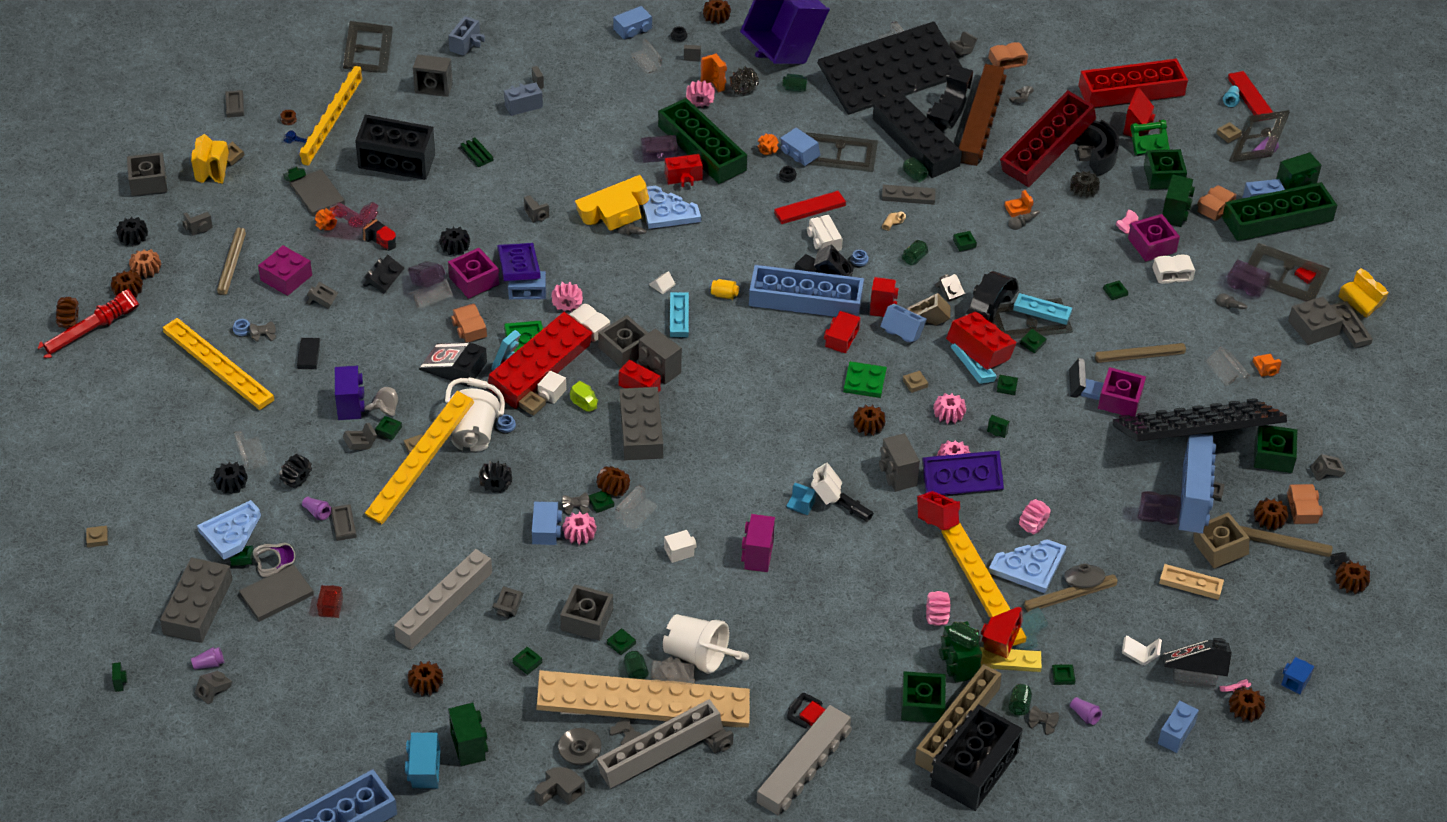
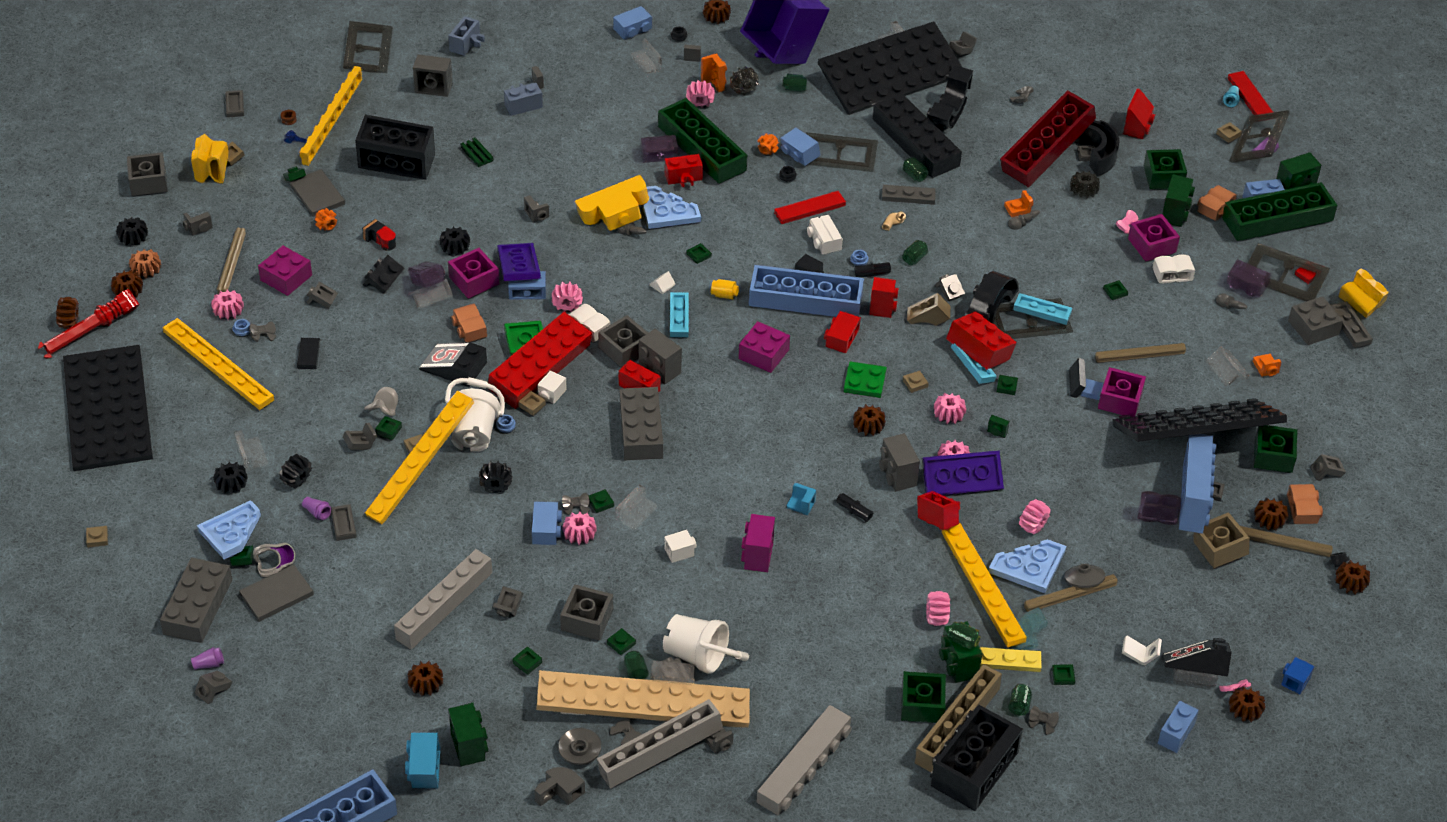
(107, 408): none -> black plate
(119, 677): dark green plate -> none
(227, 304): none -> bright pink gear
(330, 601): clear red brick -> none
(349, 392): dark purple brick -> none
(354, 219): clear pink bracket -> none
(506, 349): medium azure plate -> none
(583, 396): lime rock -> none
(613, 481): reddish brown gear -> none
(698, 253): none -> dark green tile
(764, 347): none -> magenta brick
(795, 706): black piece -> none
(811, 713): red tile -> none
(827, 484): white brick -> none
(832, 262): black brick -> none
(872, 269): none -> black axle
(903, 323): medium blue brick -> none
(964, 240): dark green plate -> none
(981, 114): reddish brown brick -> none
(1002, 631): red slope -> none
(1008, 56): nougat brick -> none
(1033, 341): dark green plate -> none
(1087, 711): medium lavender cone -> none
(1119, 83): red brick -> none
(1149, 142): green plate -> none
(1191, 581): tan plate -> none

